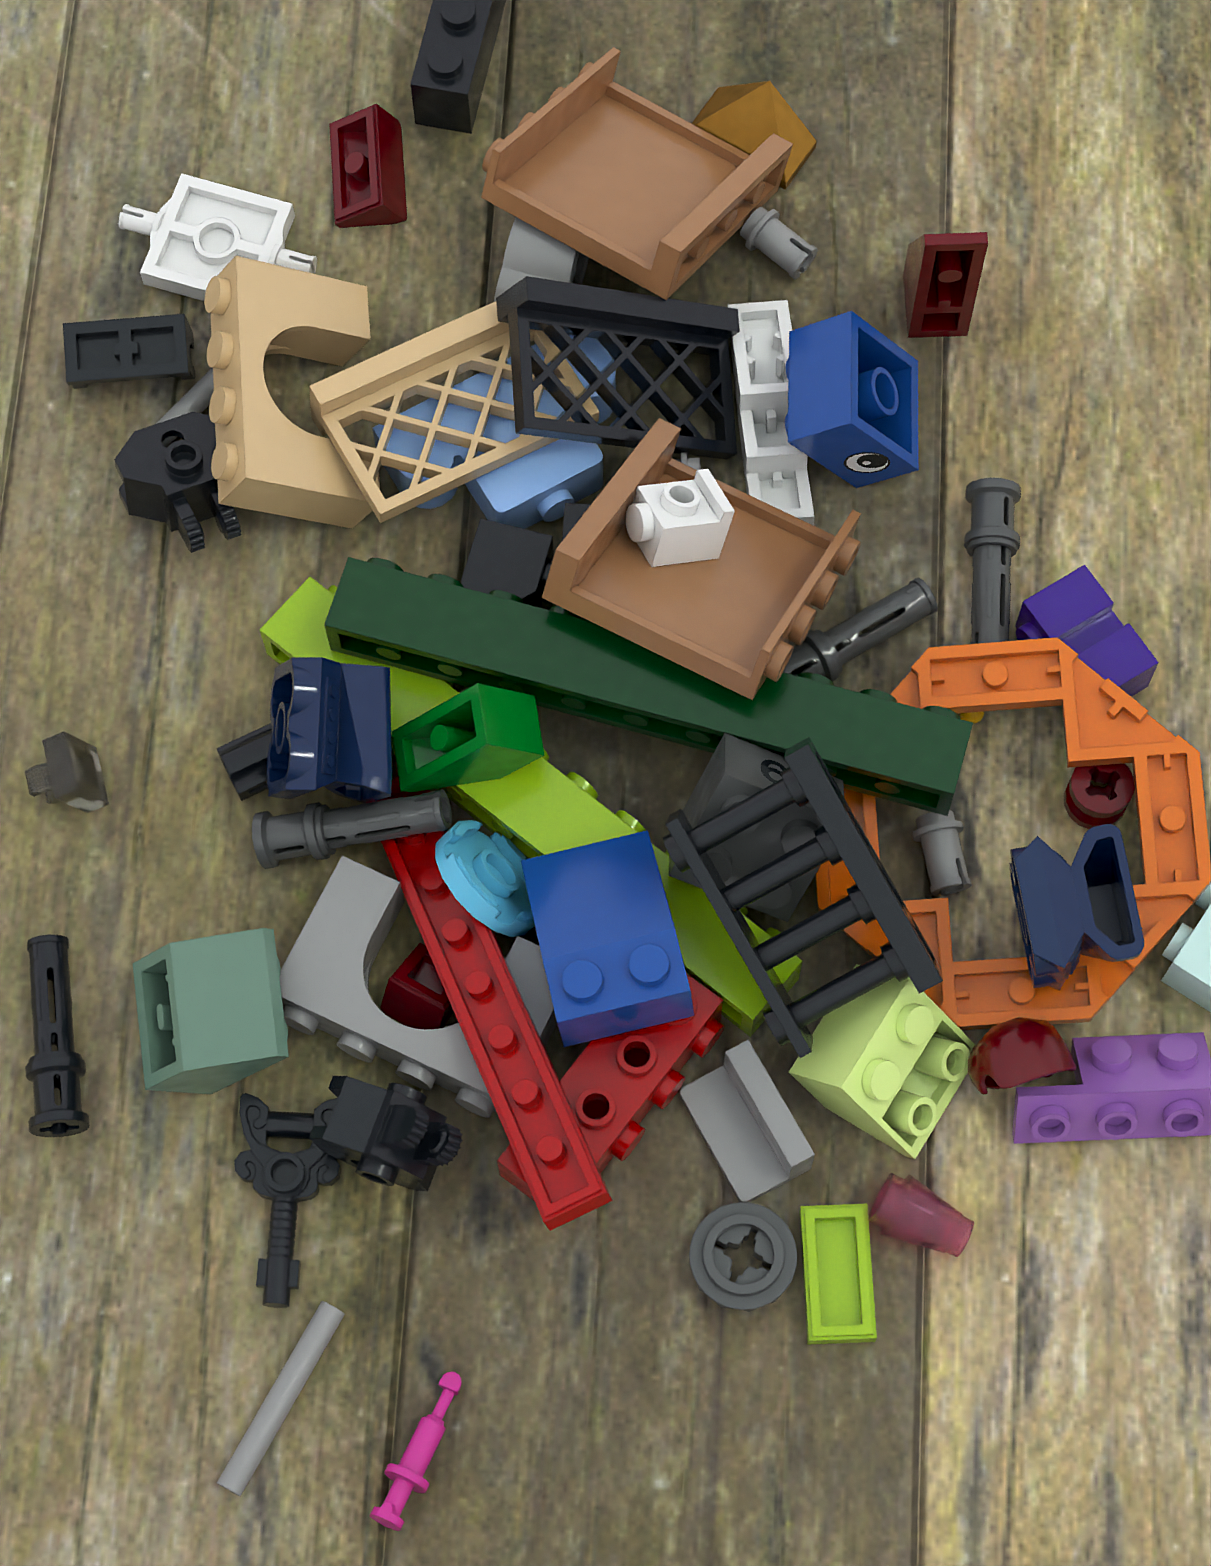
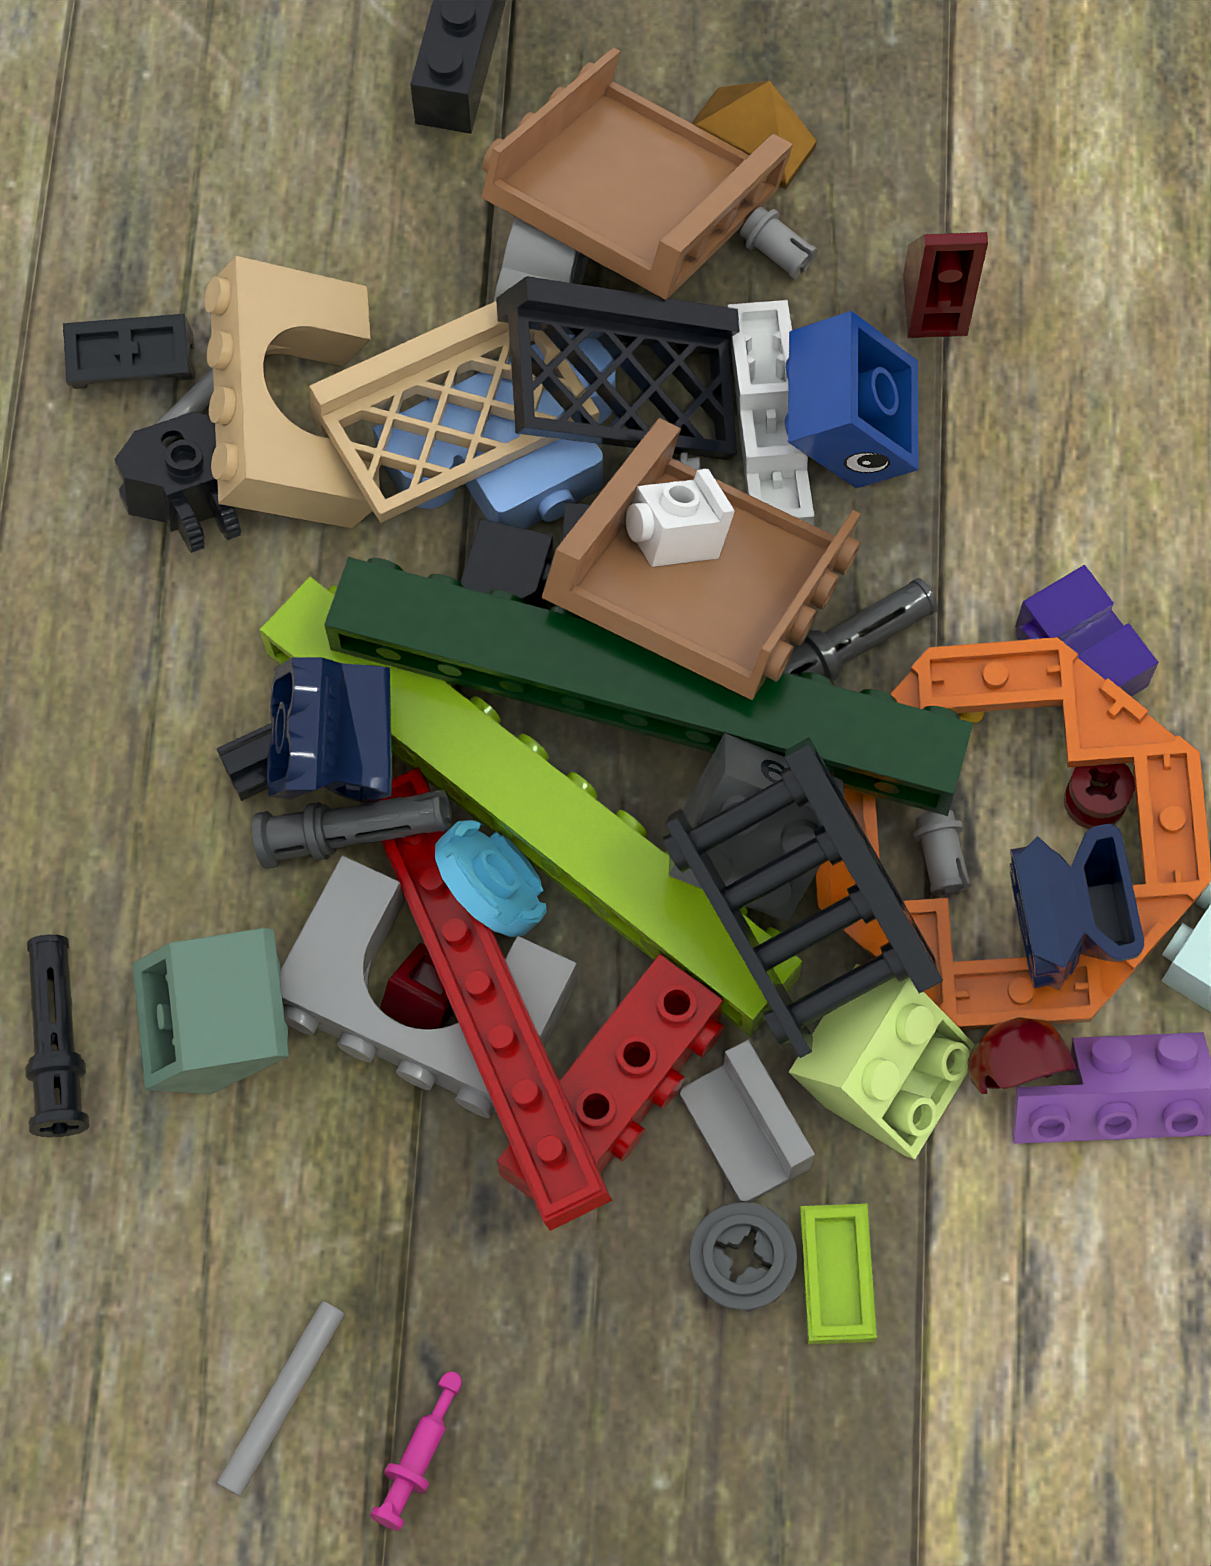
(70, 774): clear smoke tile -> none
(206, 229): white plate -> none
(284, 1180): black piece -> none
(368, 169): dark red slope -> none
(387, 1133): black hinge -> none
(468, 739): green slope -> none
(607, 938): blue slope -> none
(919, 1216): clear pink cone -> none
(991, 546): dark grey pin -> none

